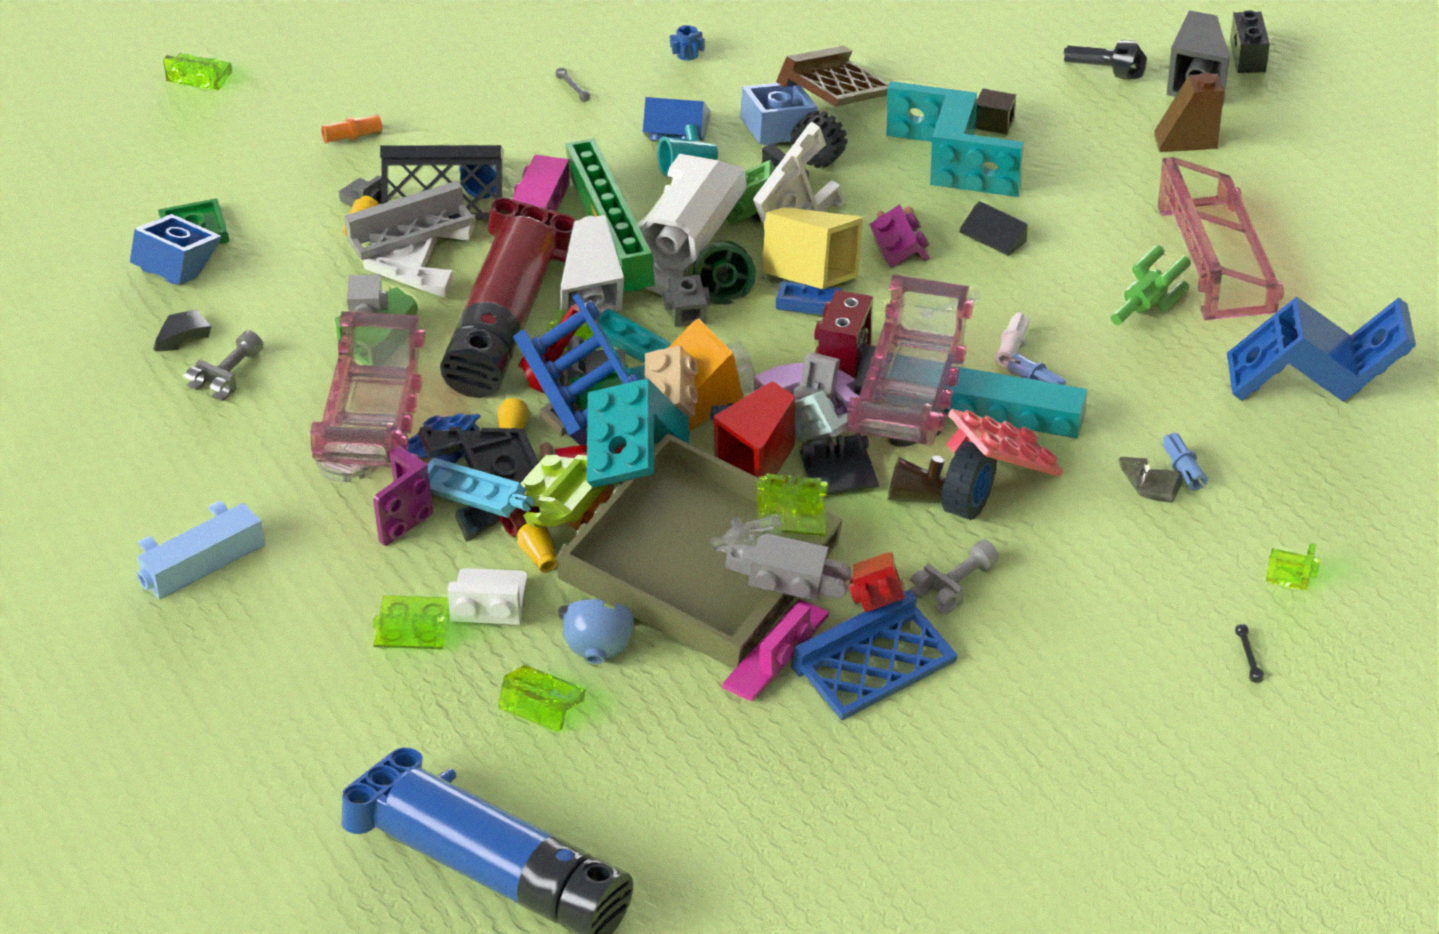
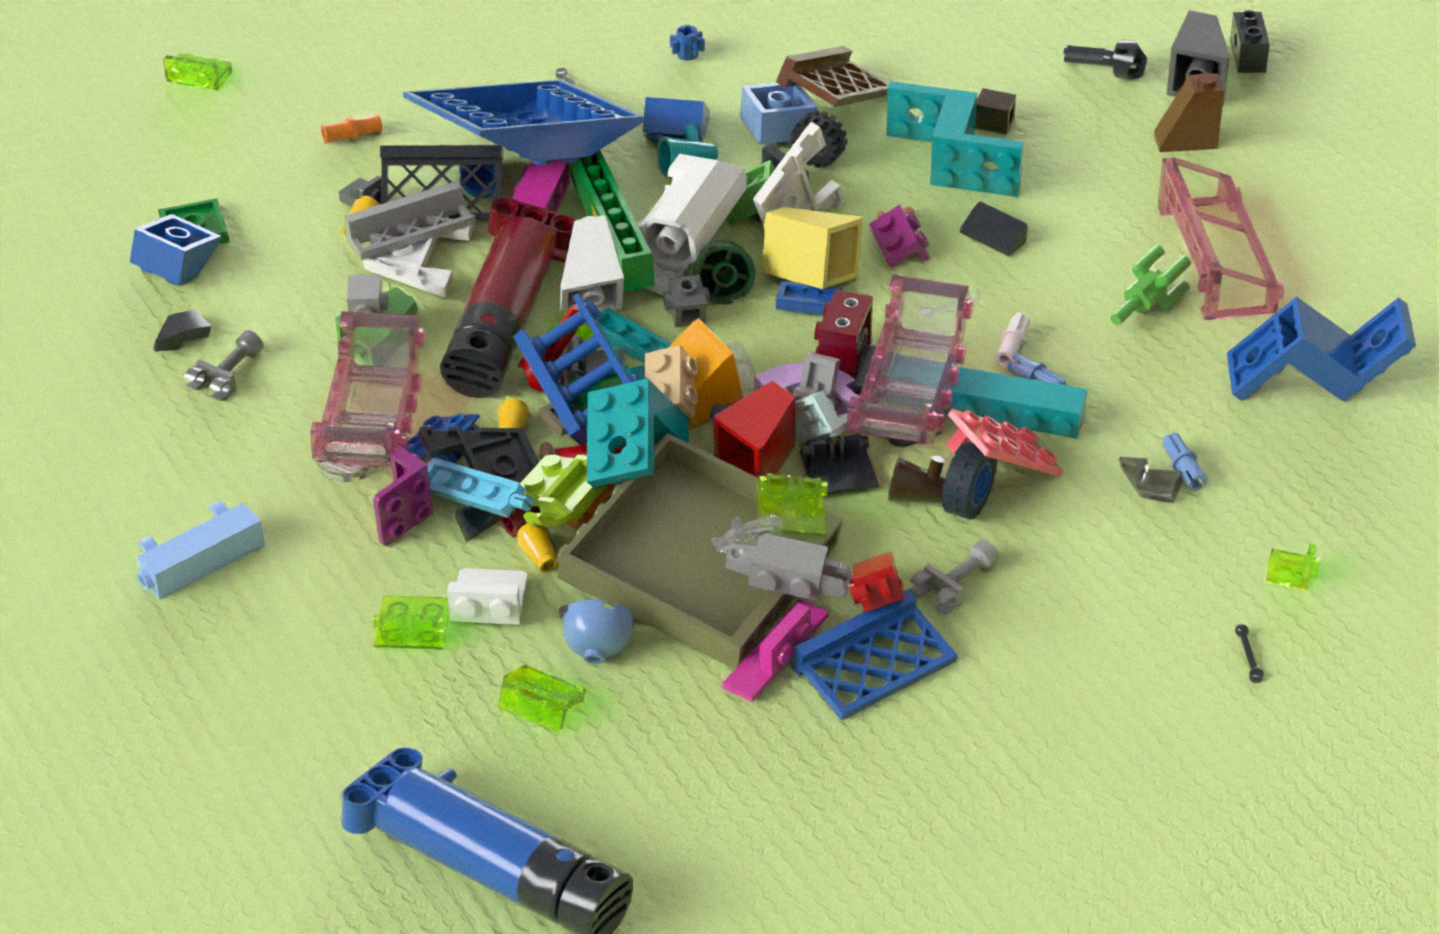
(533, 118): none -> blue slope

